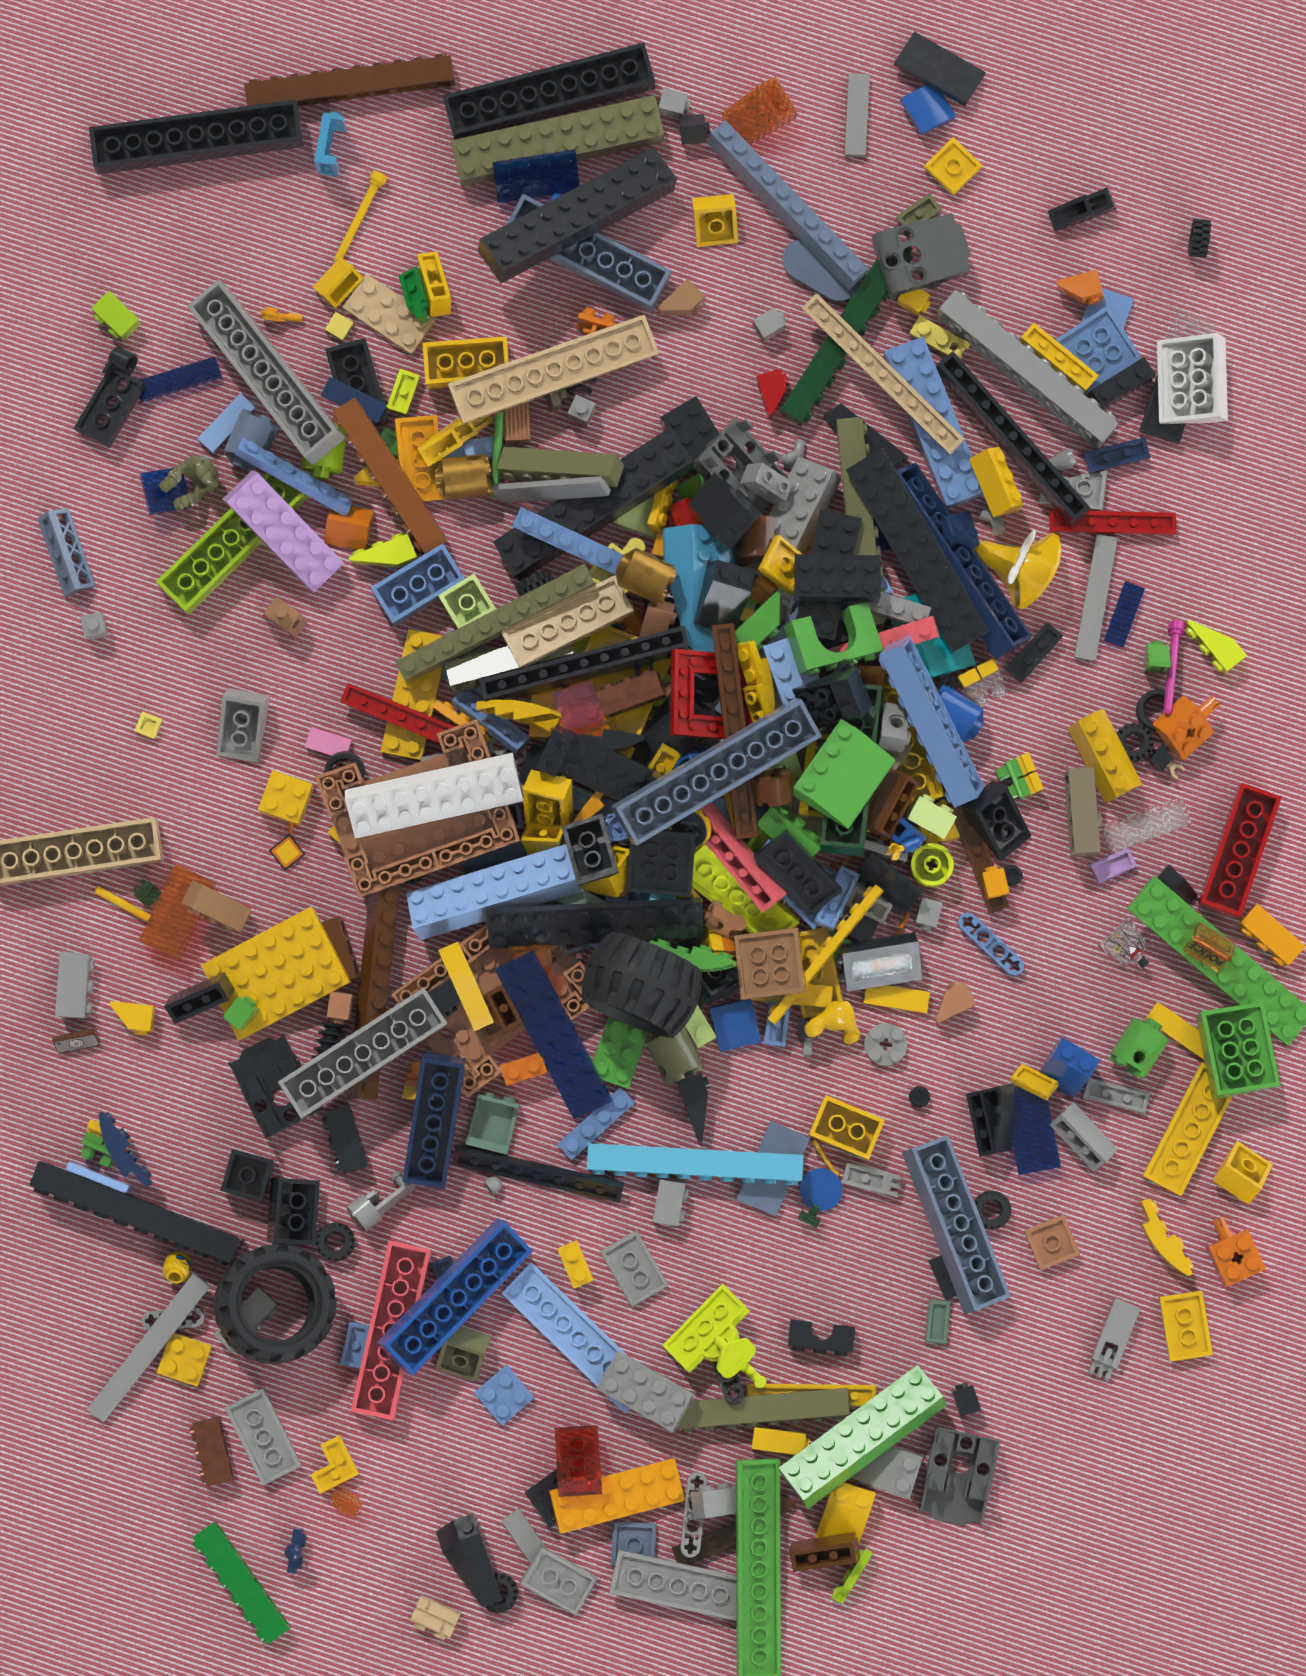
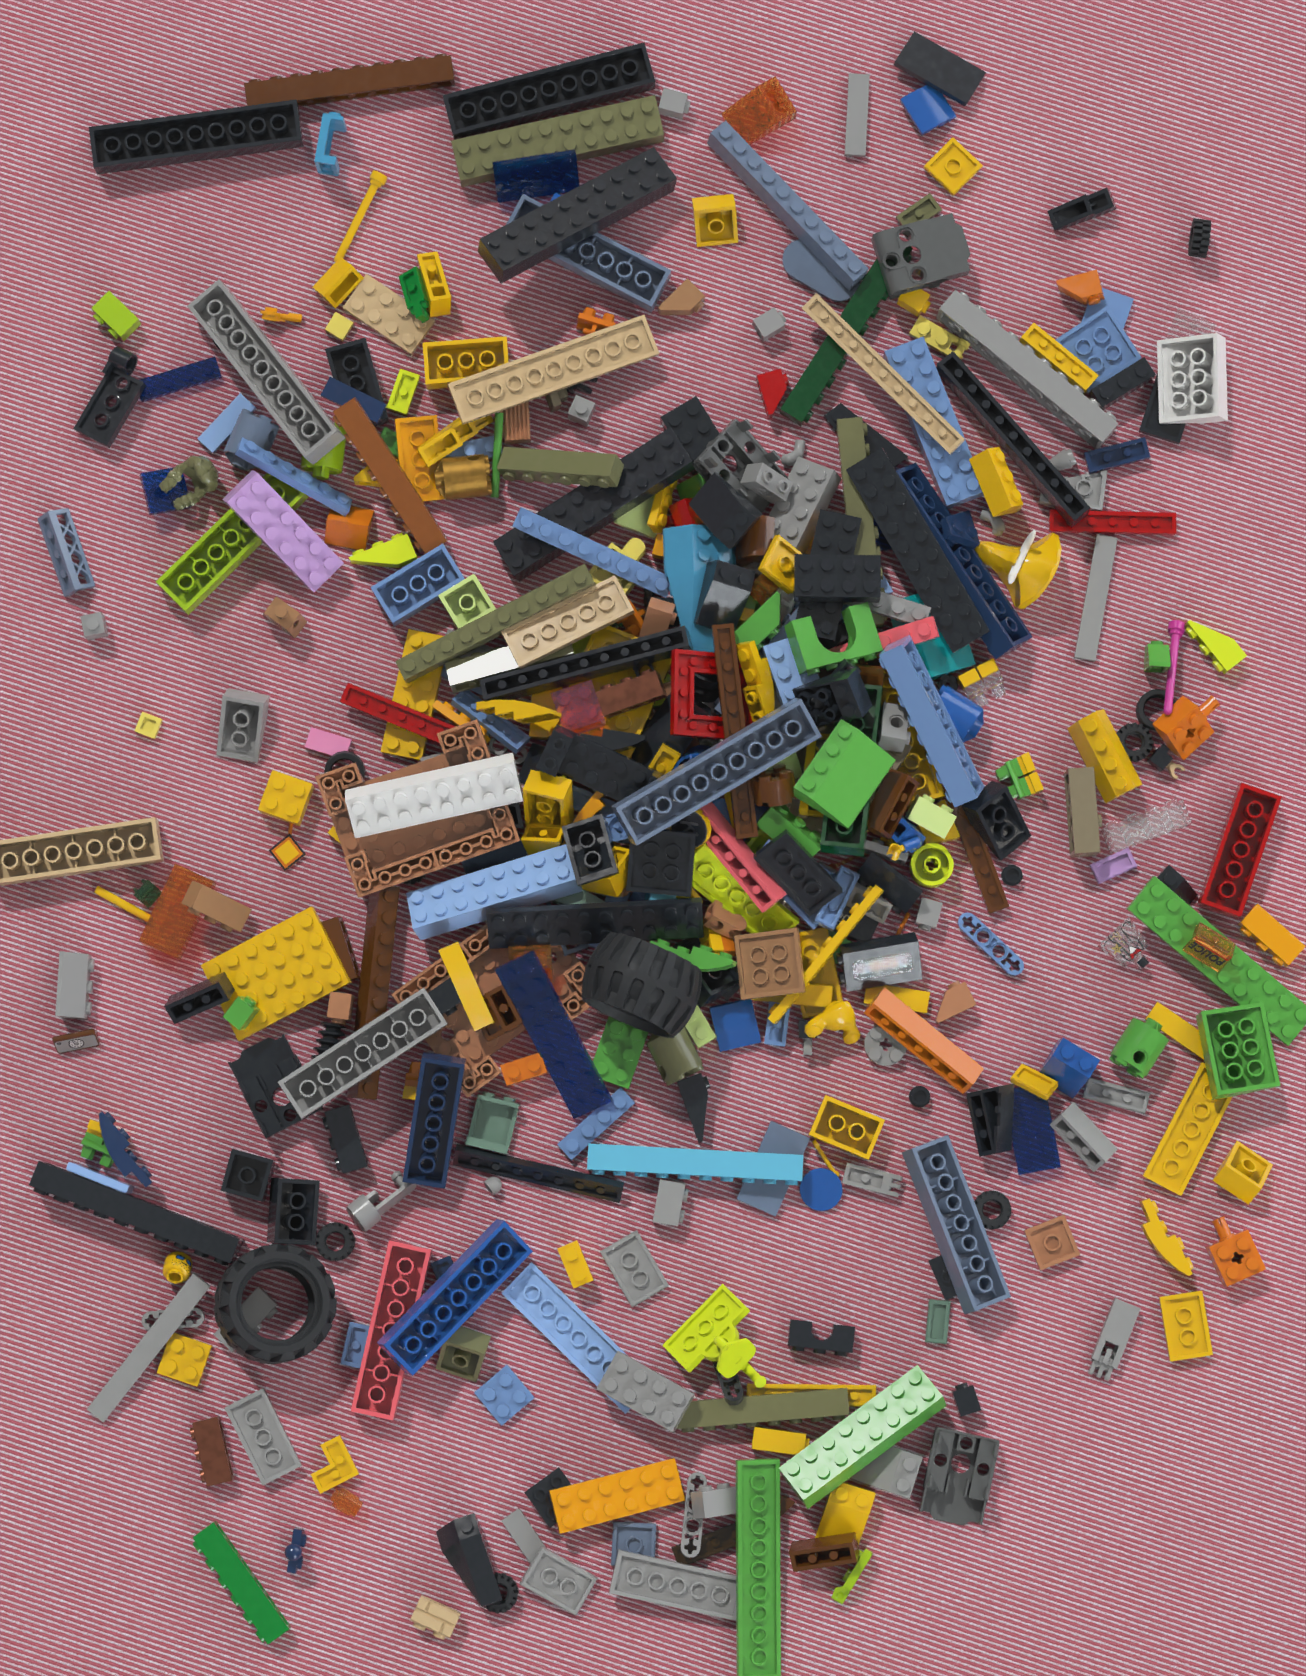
(135, 1016): yellow slope -> none
(533, 582): black tyre -> none
(551, 489): light grey tile -> none
(578, 1461): clear red brick -> none
(645, 575): pearl gold cylinder -> none
(693, 129): black brick -> none
(810, 1216): clear green tile -> none
(923, 1040): none -> orange brick
(994, 882): light orange brick -> none
(1034, 652): black plate -> none
(1124, 614): clear blue tile -> none

